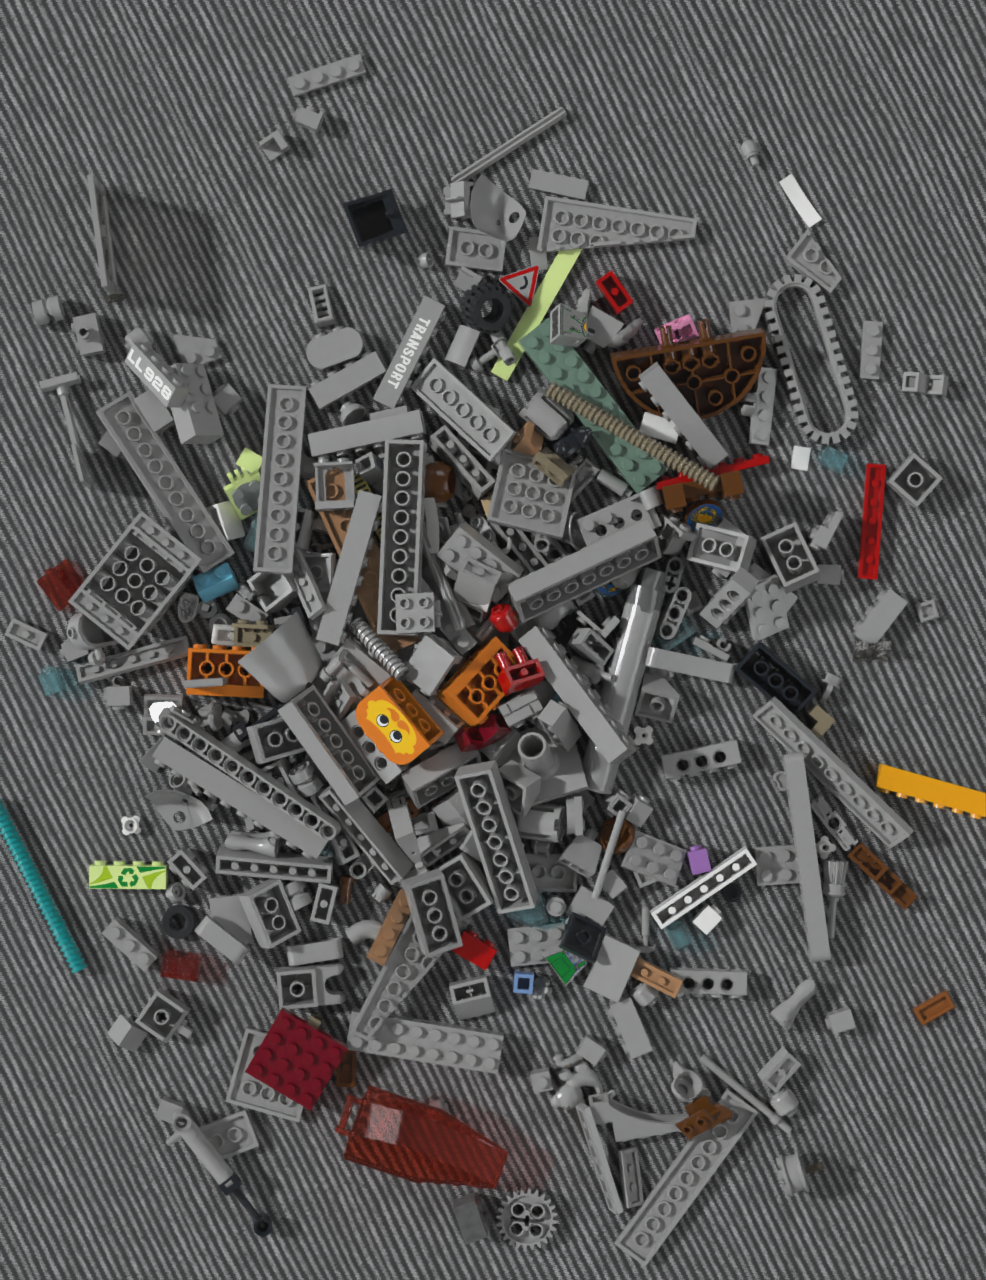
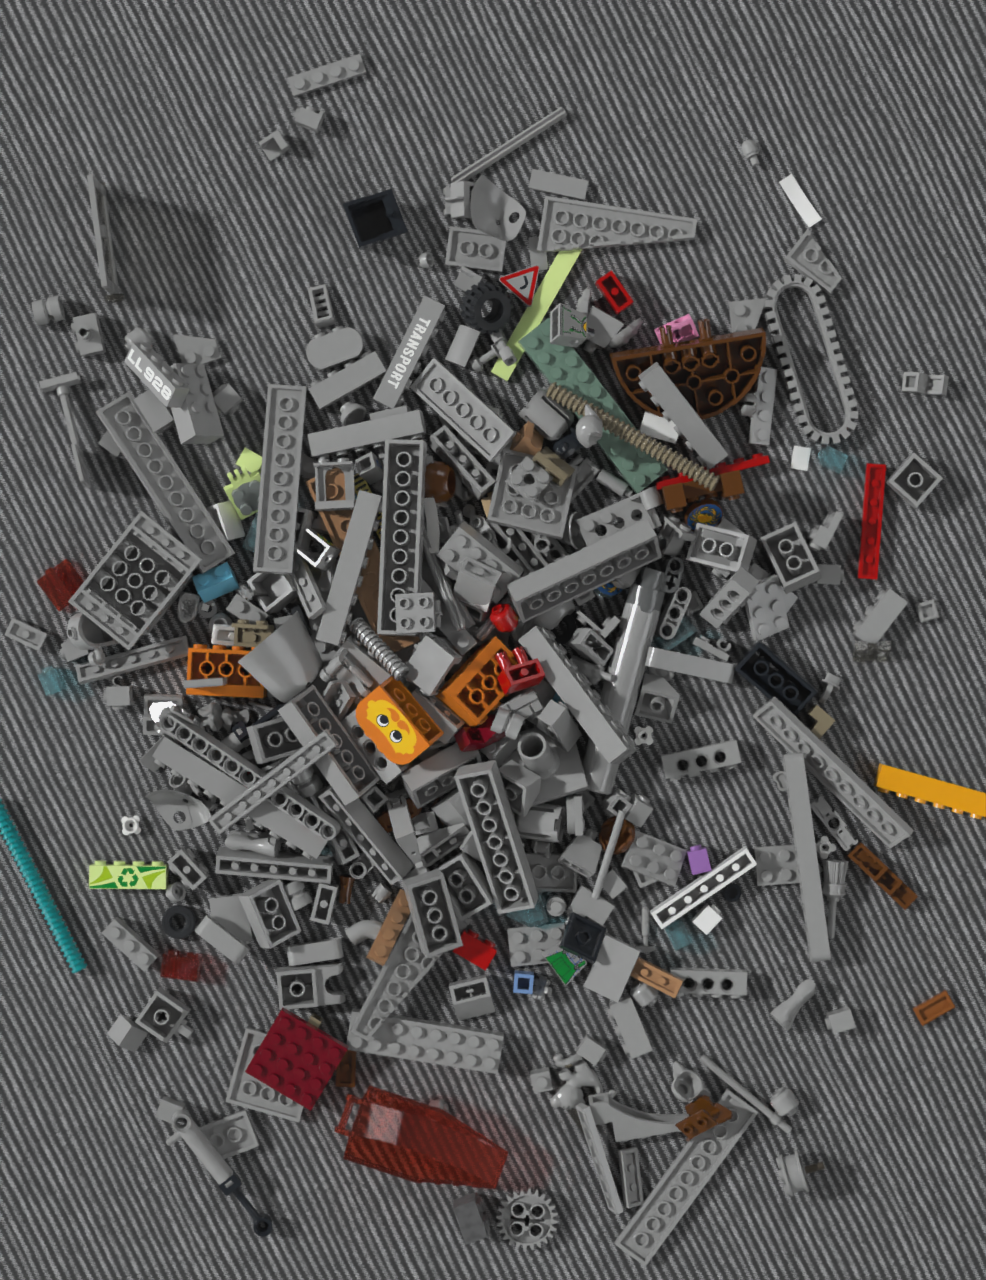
(273, 781): none -> light grey tile
(330, 549): none -> light grey piece
(507, 723): none -> light grey wheel
(529, 468): none -> light grey piece
(589, 428): none -> light grey piece
(779, 1069): light grey hinge -> none
(871, 350): light grey plate -> none

